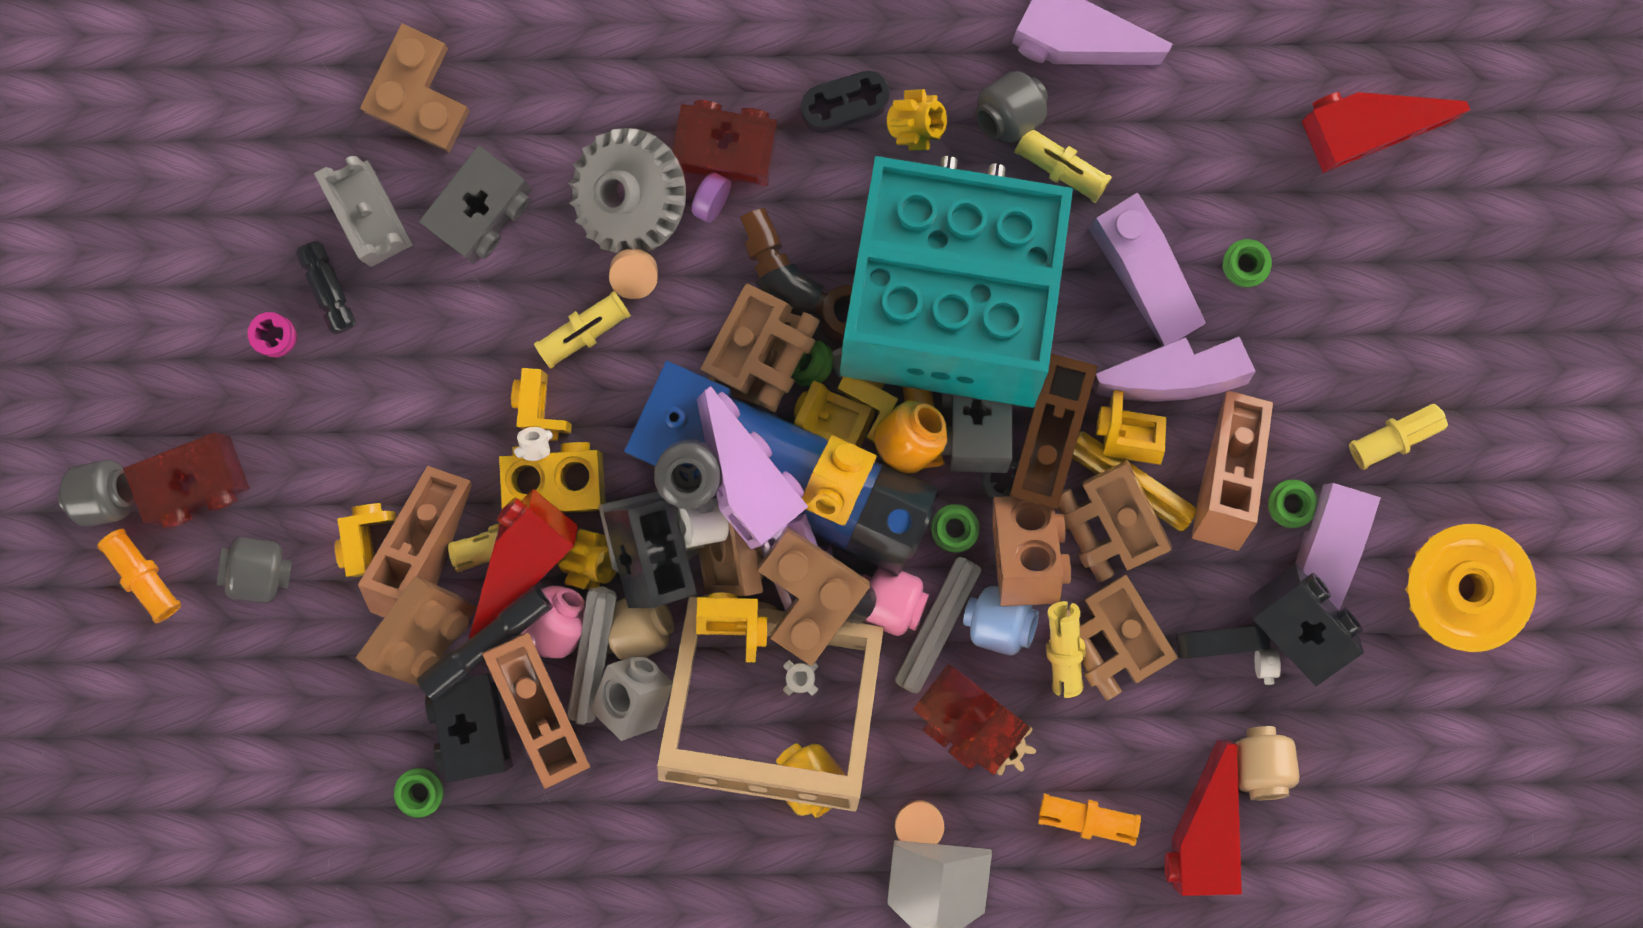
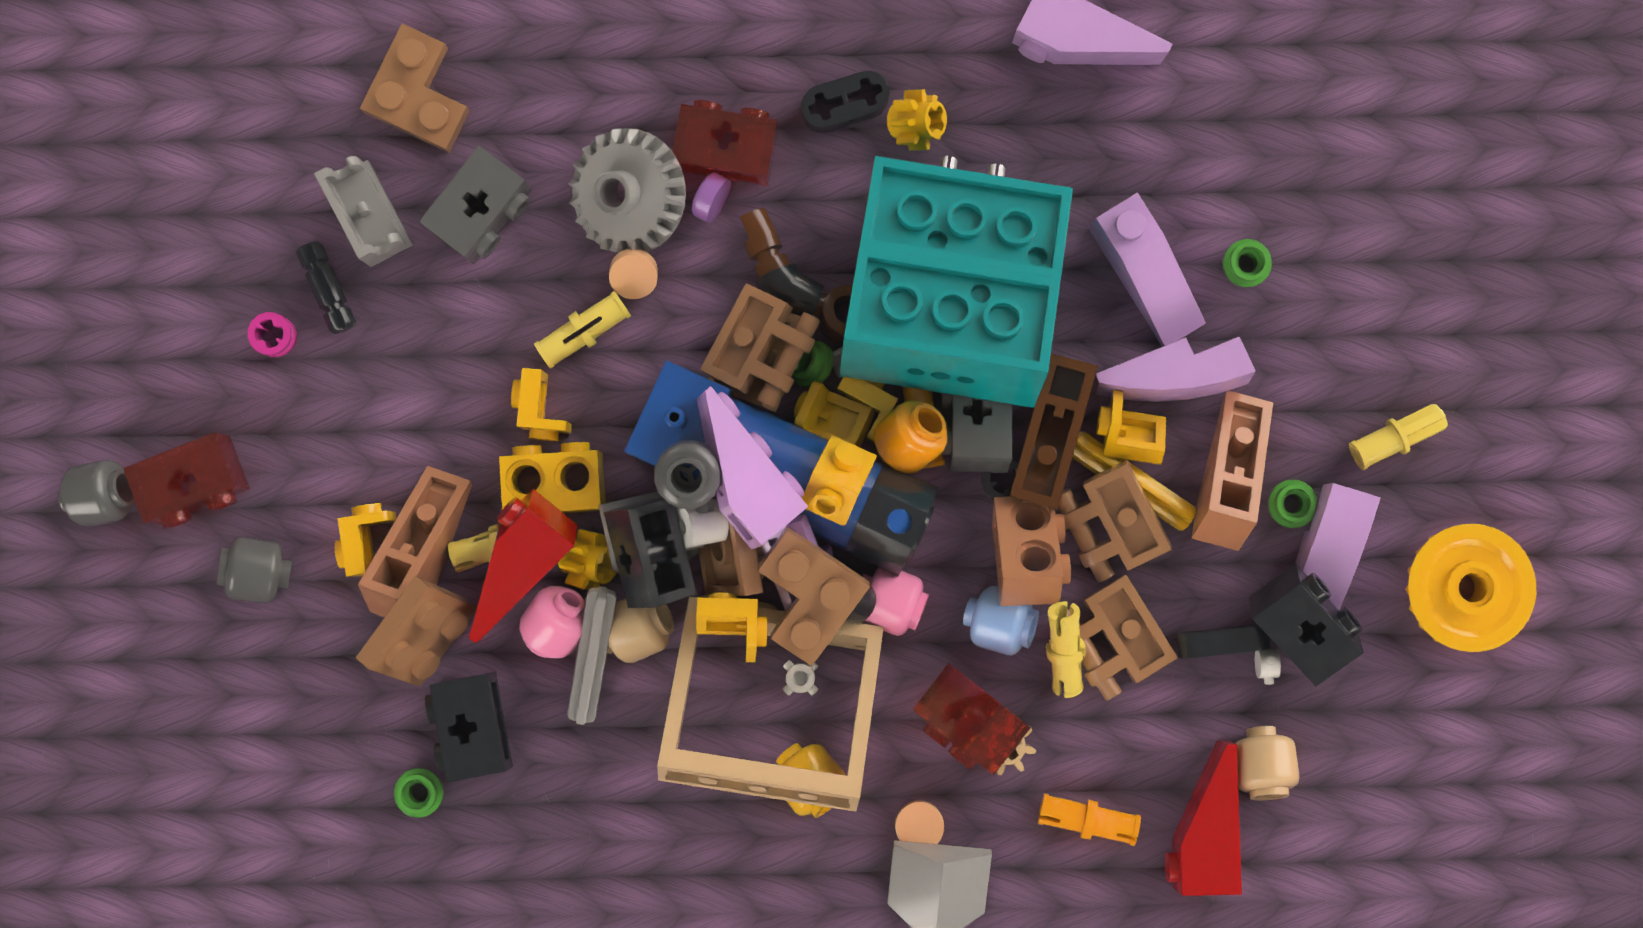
(139, 575): light orange pin -> none
(460, 662): black piece -> none
(533, 443): white piece -> none
(536, 710): nougat slope -> none
(631, 697): light grey brick -> none
(938, 625): light grey axle -> none
(966, 517): bright green plate -> none
(1011, 107): dark grey head -> none
(1063, 165): light yellow pin -> none
(1369, 122): red slope -> none

